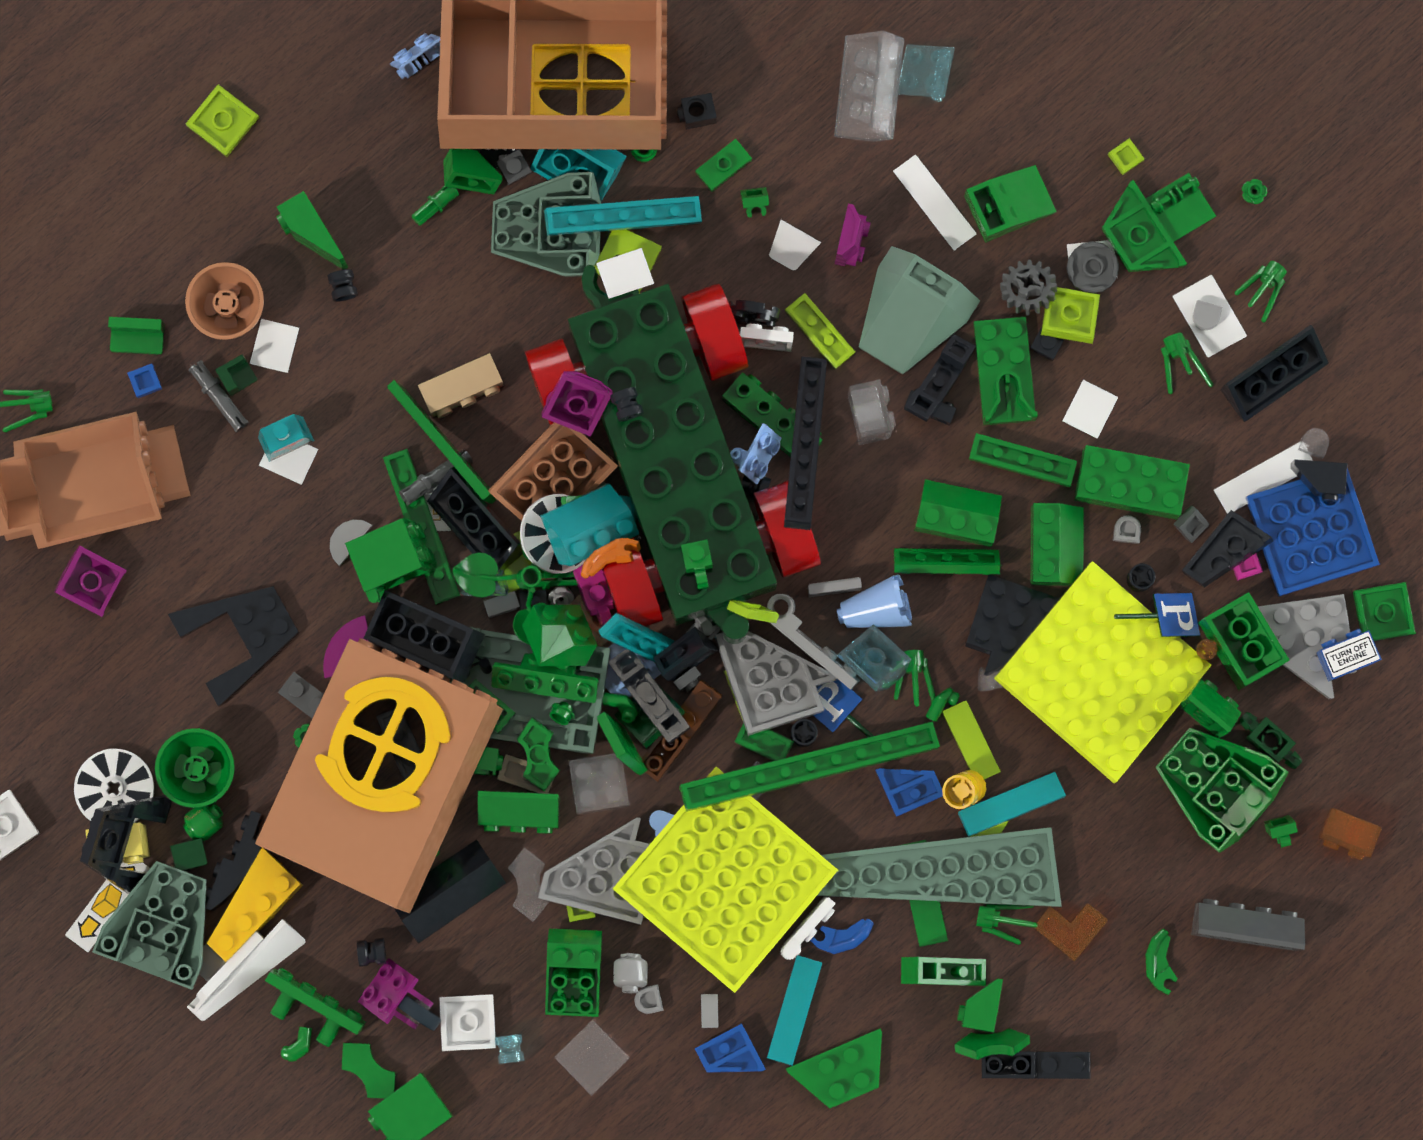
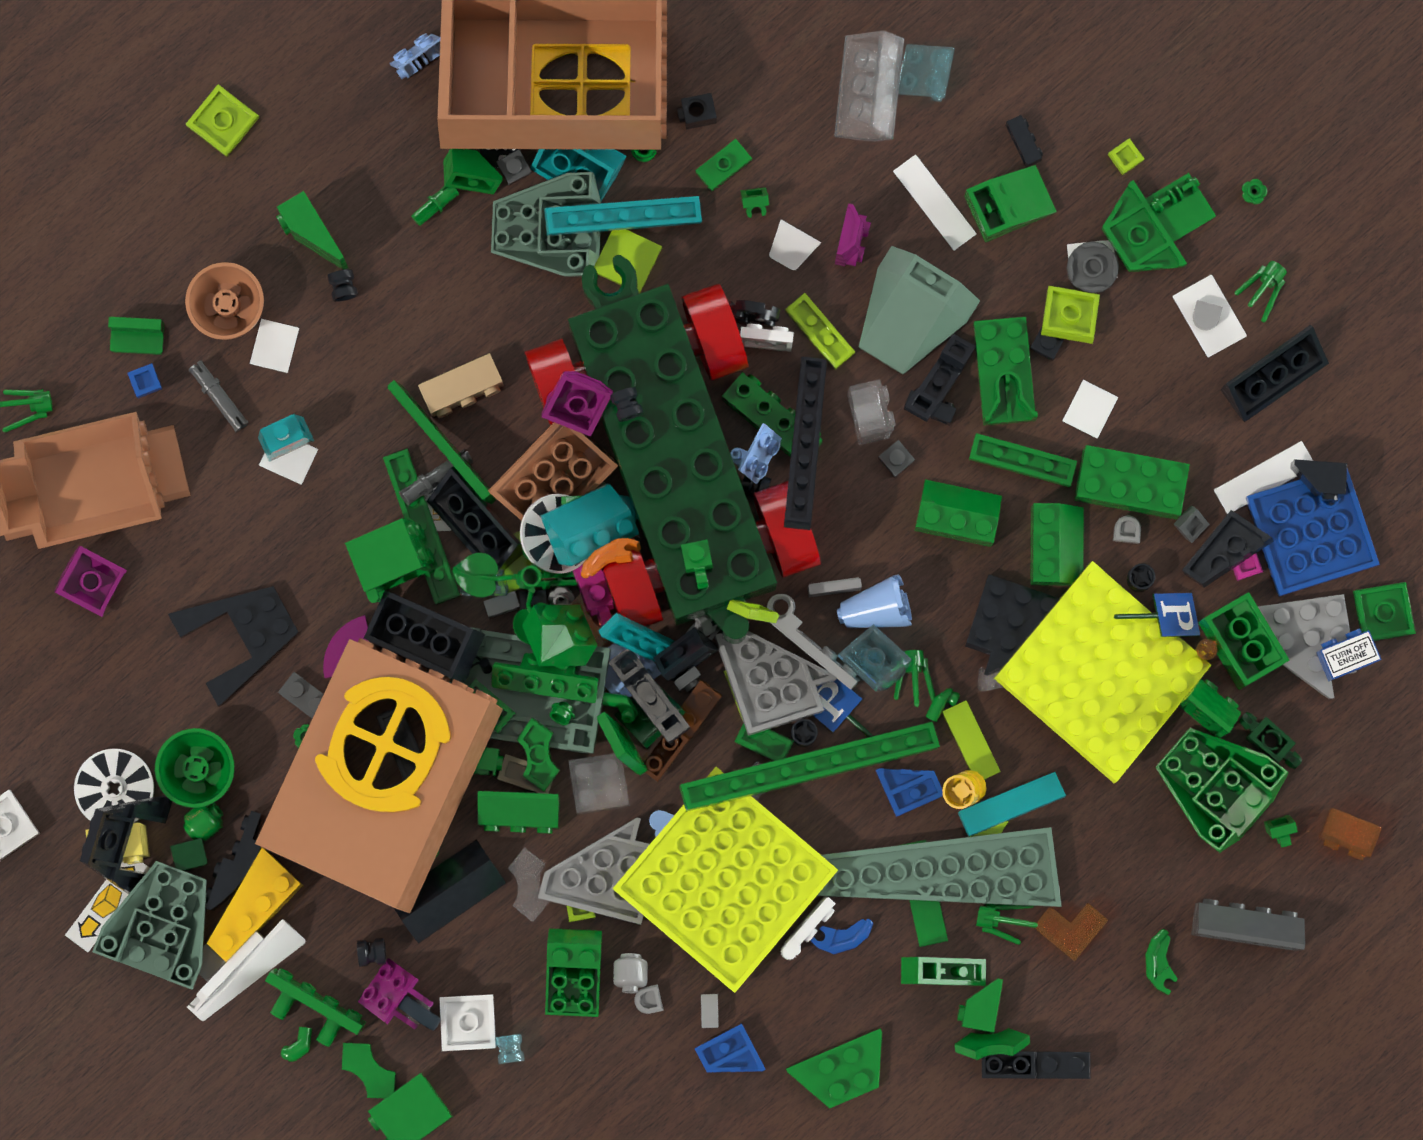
(236, 375): dark green panel -> none
(346, 532): light grey tile -> none
(592, 1057): clear tile -> none
(625, 273): white sticker -> none
(794, 1010): teal tile -> none
(896, 458): none -> dark grey plate
(946, 561): green plate -> none
(1024, 141): none -> black piece
(1030, 291): dark grey gear -> none
(1178, 348): green plant -> none
(1314, 443): clear tile -> none

